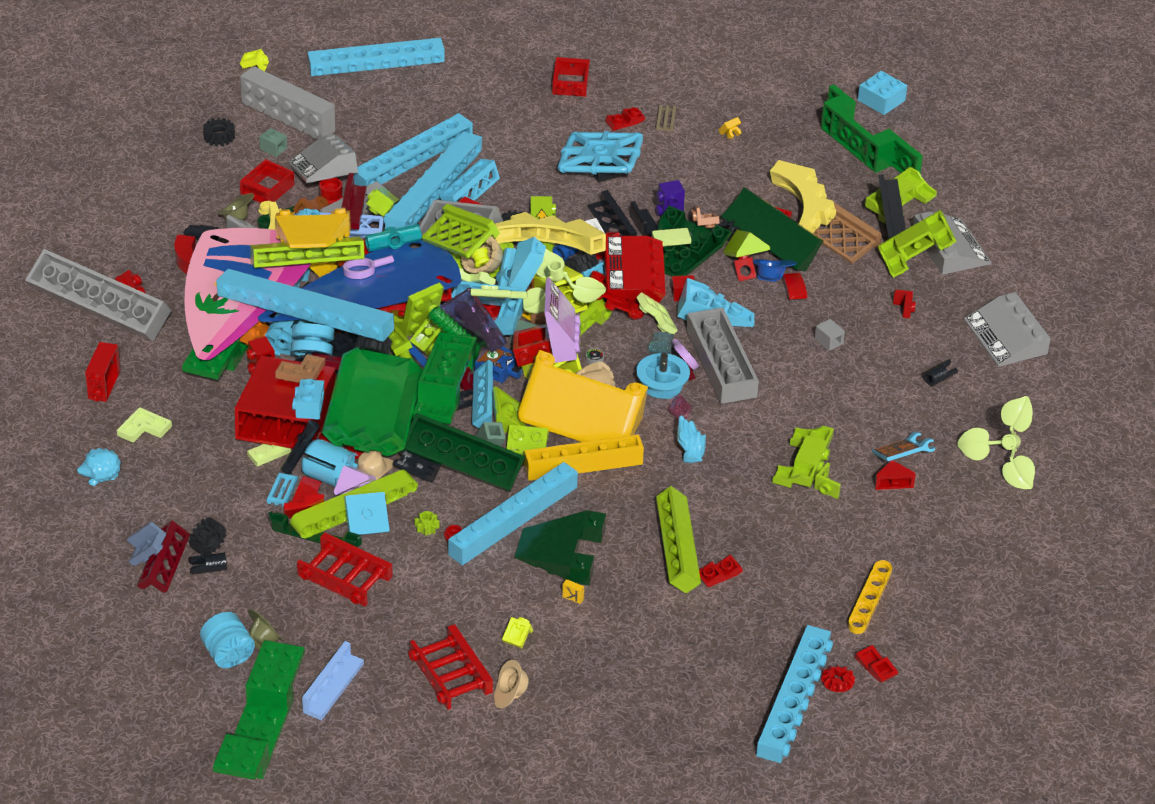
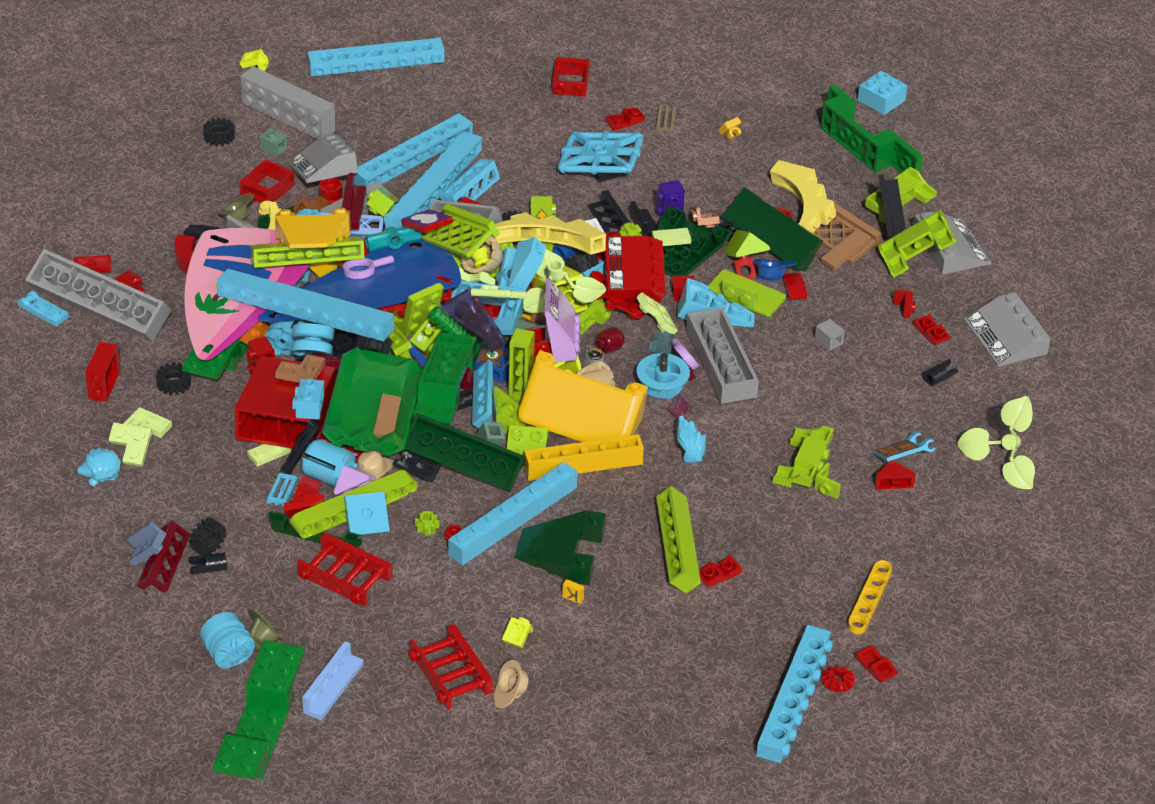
(43, 308): none -> medium azure plate
(98, 263): none -> red plate
(135, 439): none -> yellowish green plate
(172, 386): none -> black tyre
(387, 415): none -> medium nougat tile
(427, 221): none -> tile
(520, 362): none -> lime brick
(610, 340): none -> dark red head
(630, 229): none -> lime gear
(747, 293): none -> lime bracket
(846, 249): none -> medium nougat tile
(930, 330): none -> red slope

